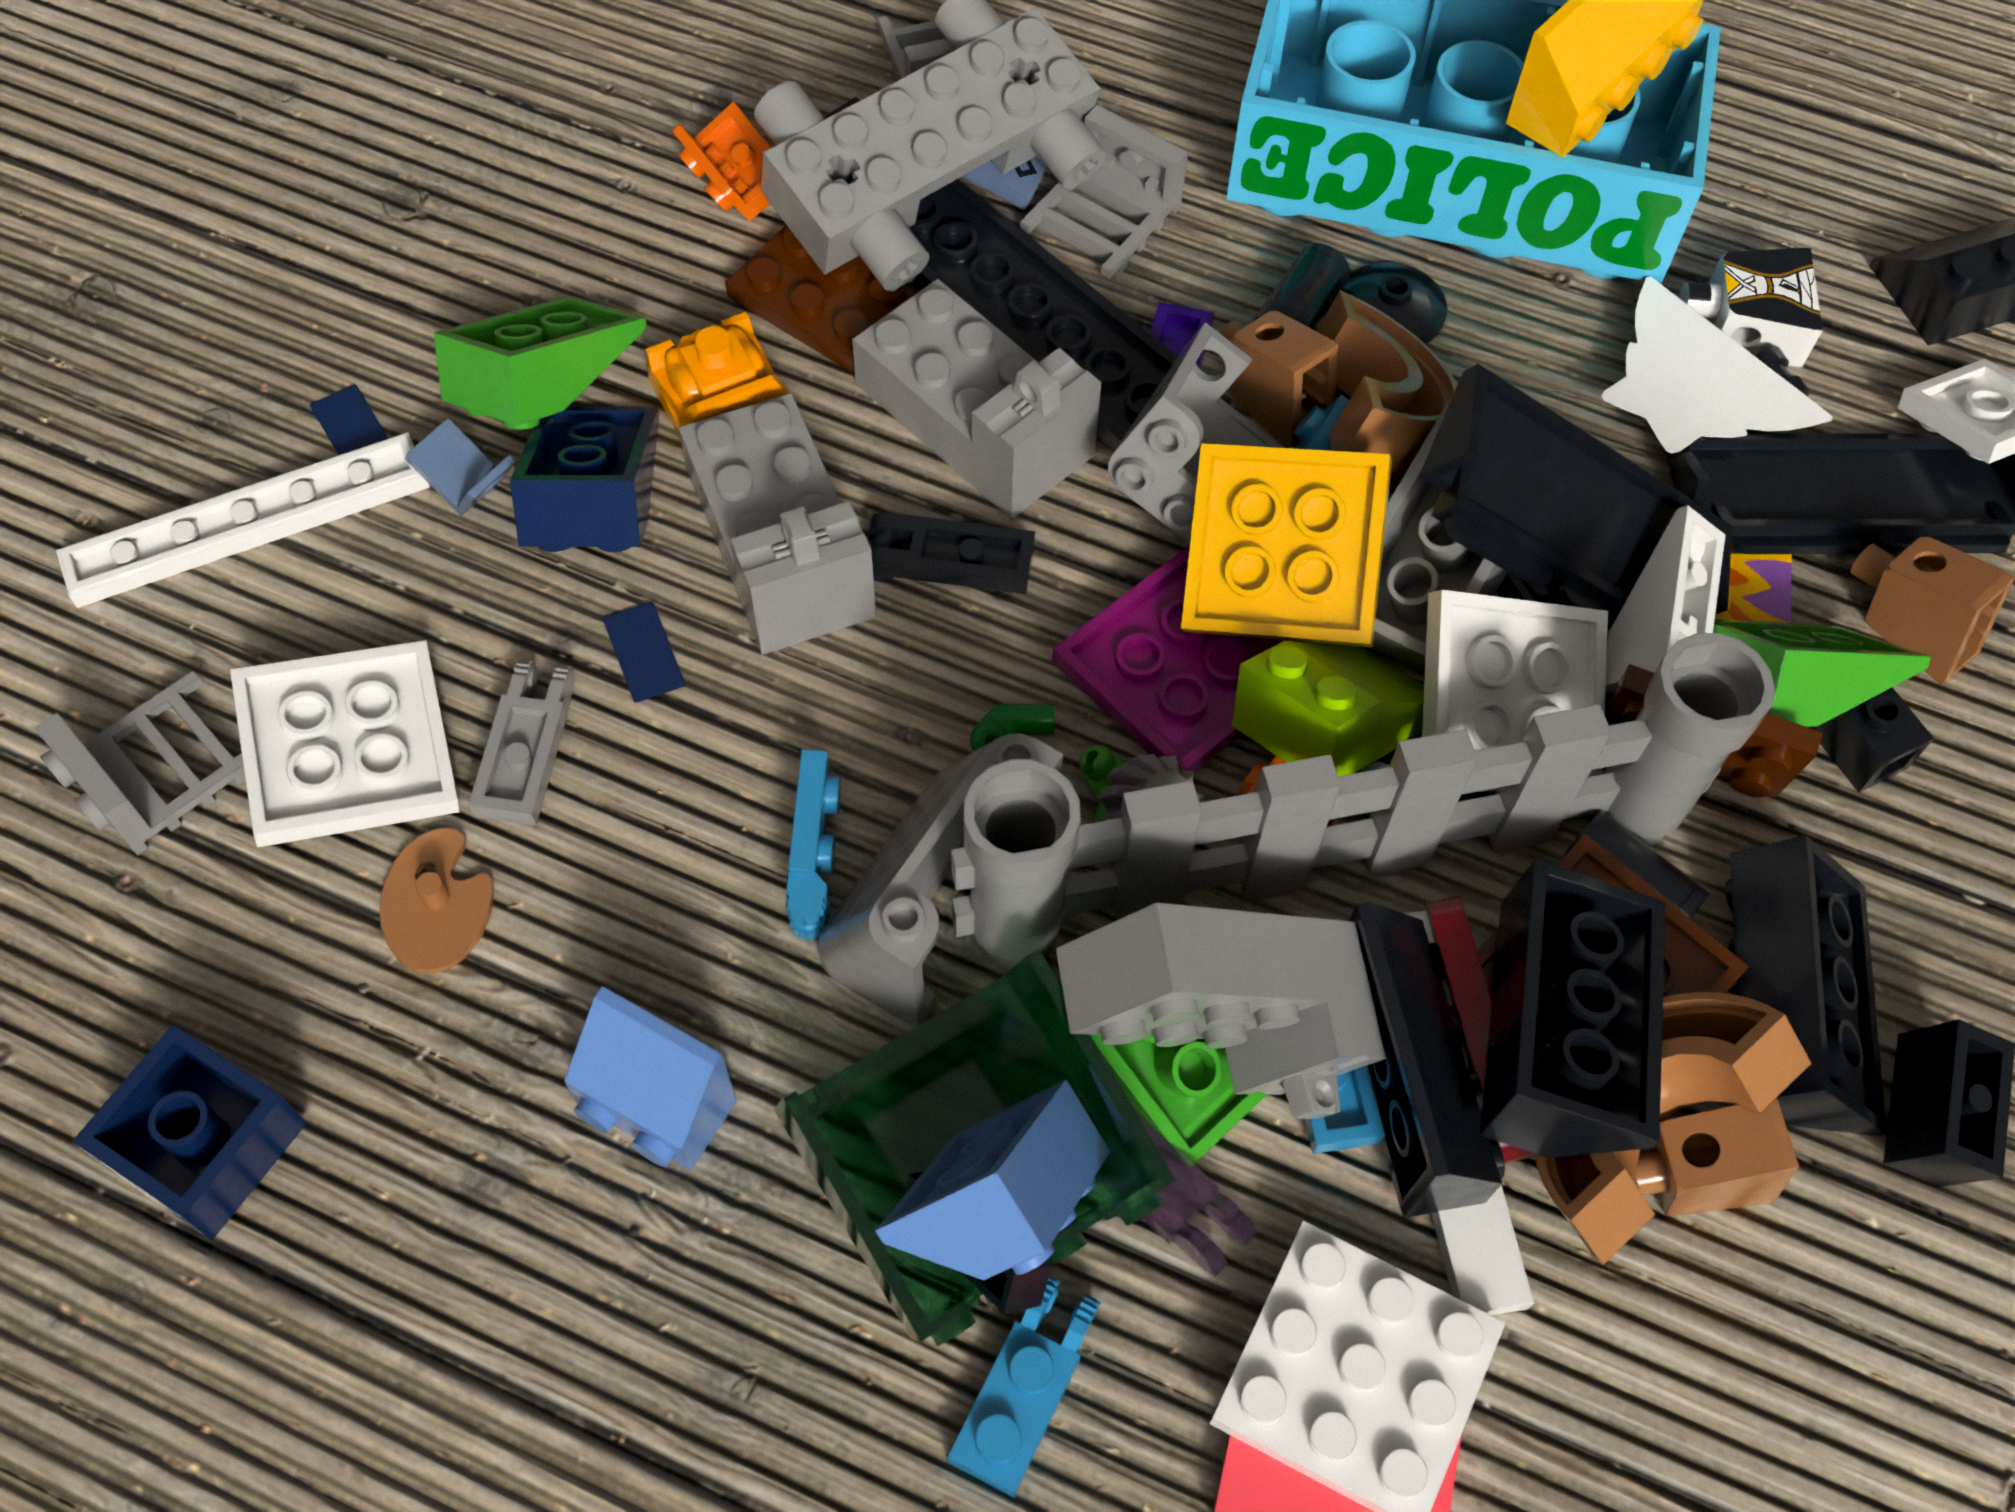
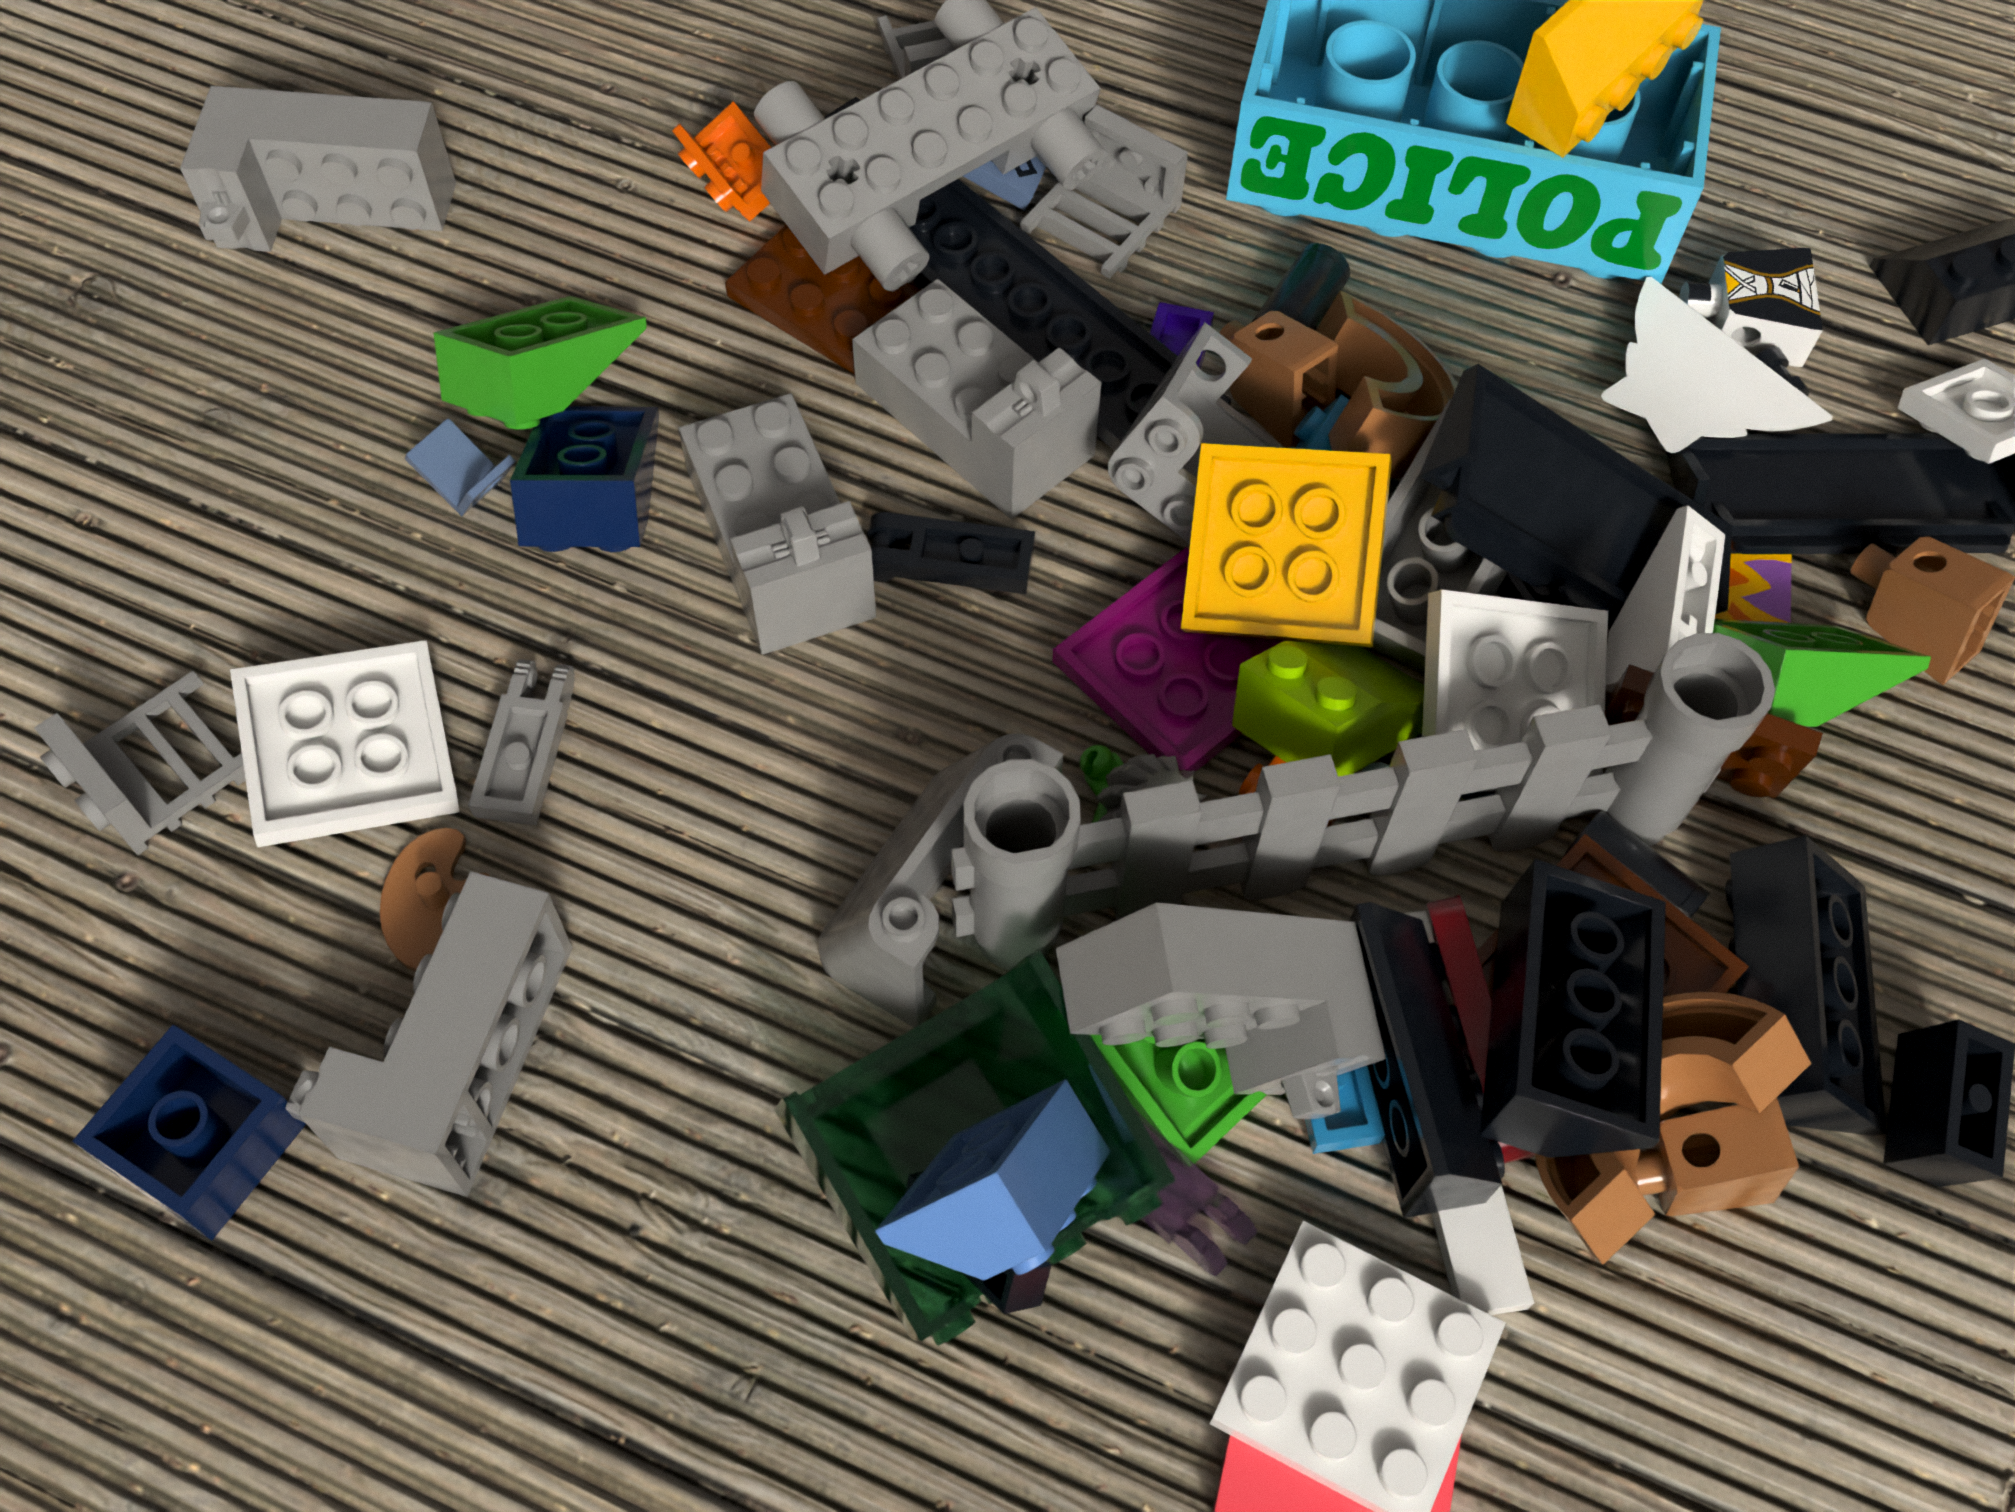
(238, 520): white tile -> none
(314, 160): none -> light grey hinge
(348, 420): dark blue sticker -> none
(455, 1050): none -> light grey hinge
(643, 652): dark blue sticker -> none
(648, 1081): medium blue slope -> none
(712, 372): light orange brick -> none
(811, 848): dark azure hinge -> none
(1013, 719): green arm -> none
(1021, 1396): dark azure hinge -> none
(1403, 295): black dish -> none
(1875, 739): black brick -> none

